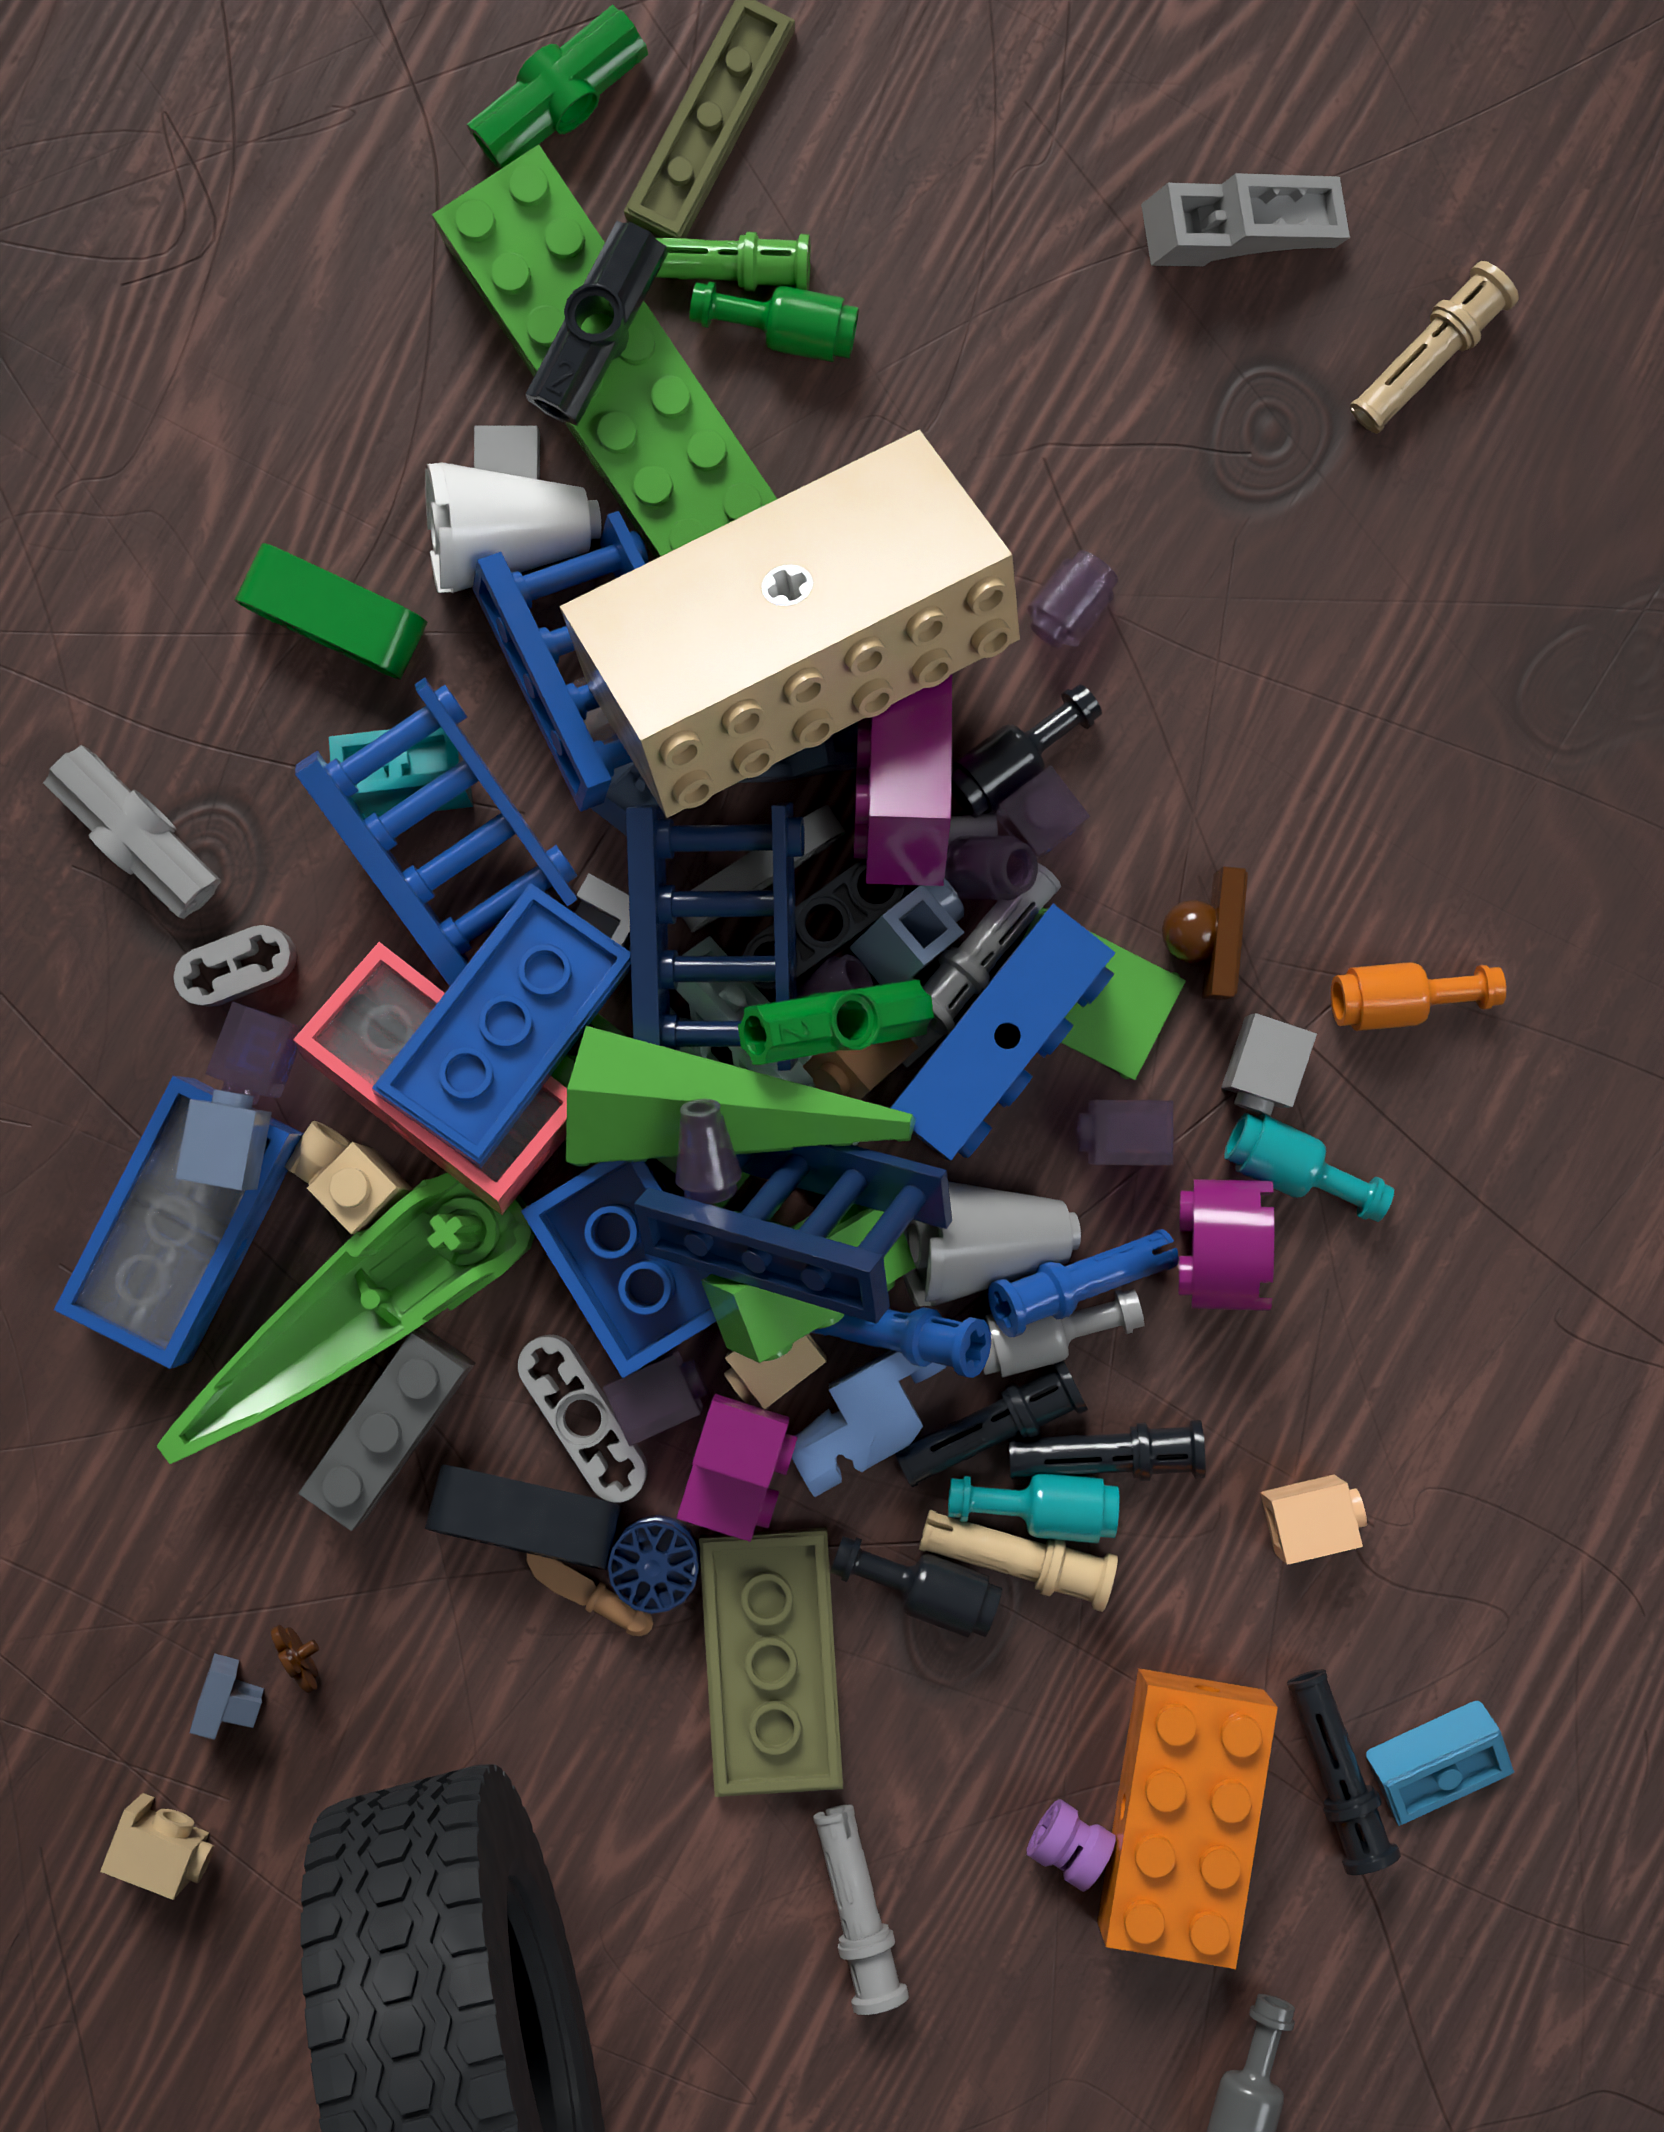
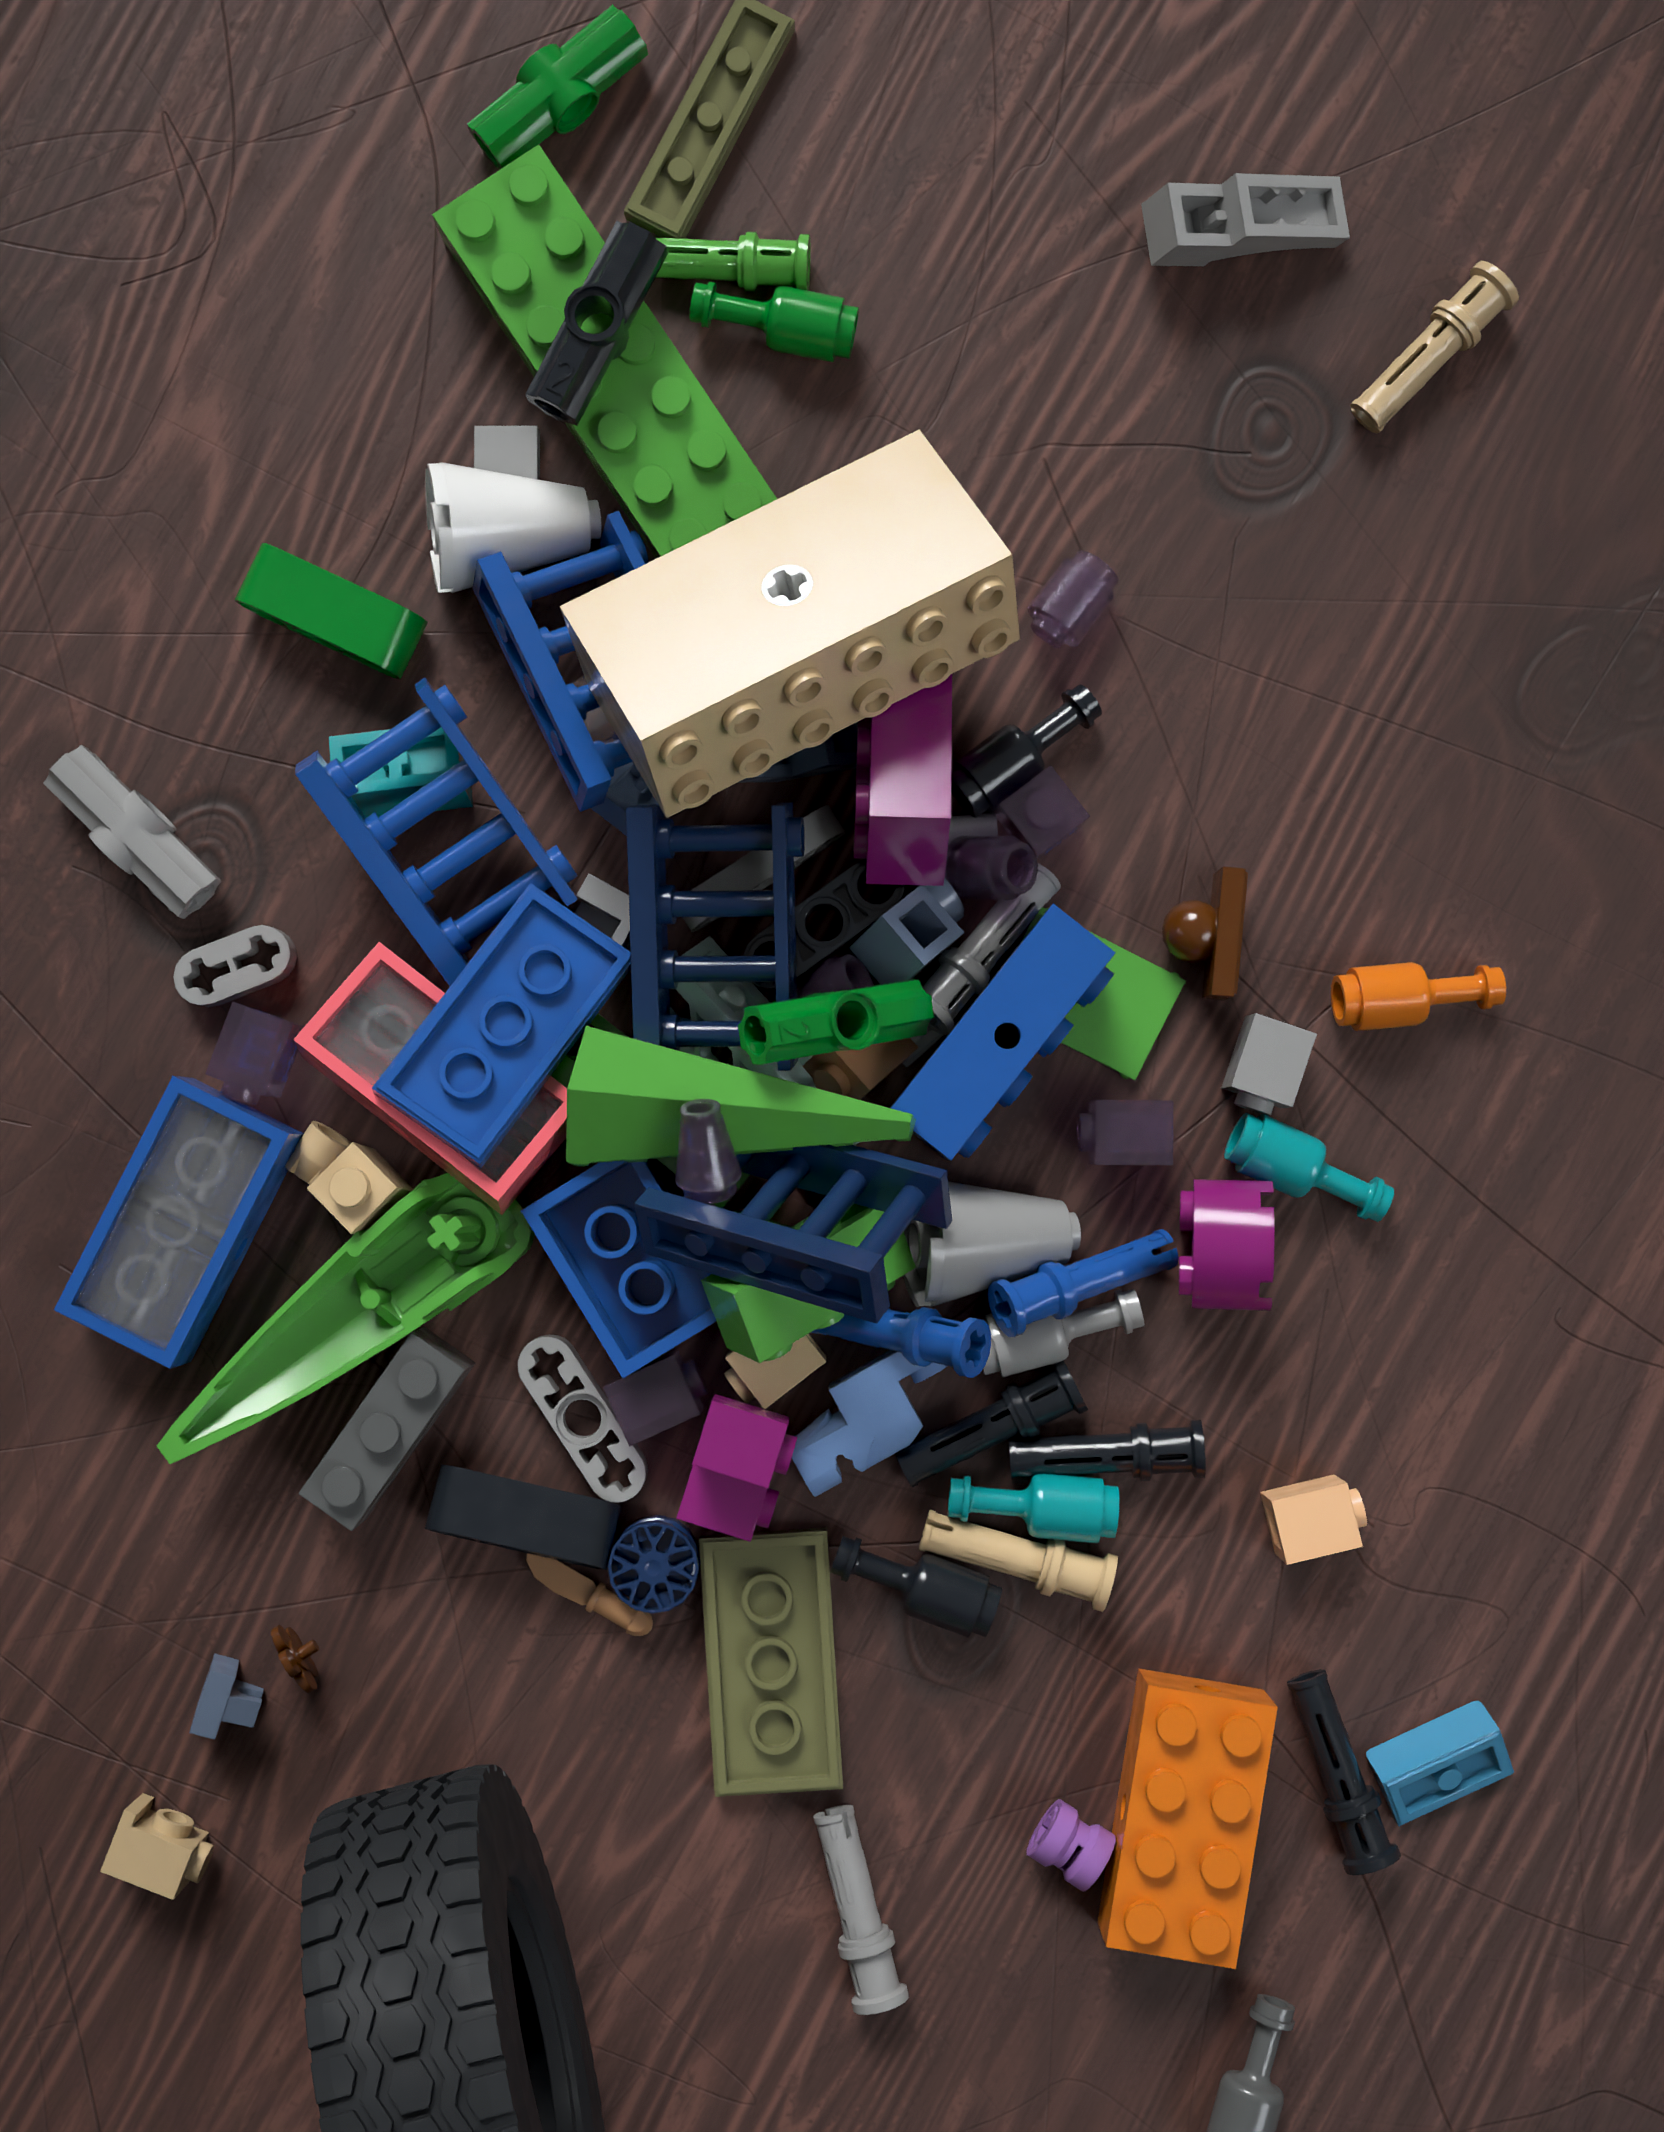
(224, 1142): sand blue brick -> none

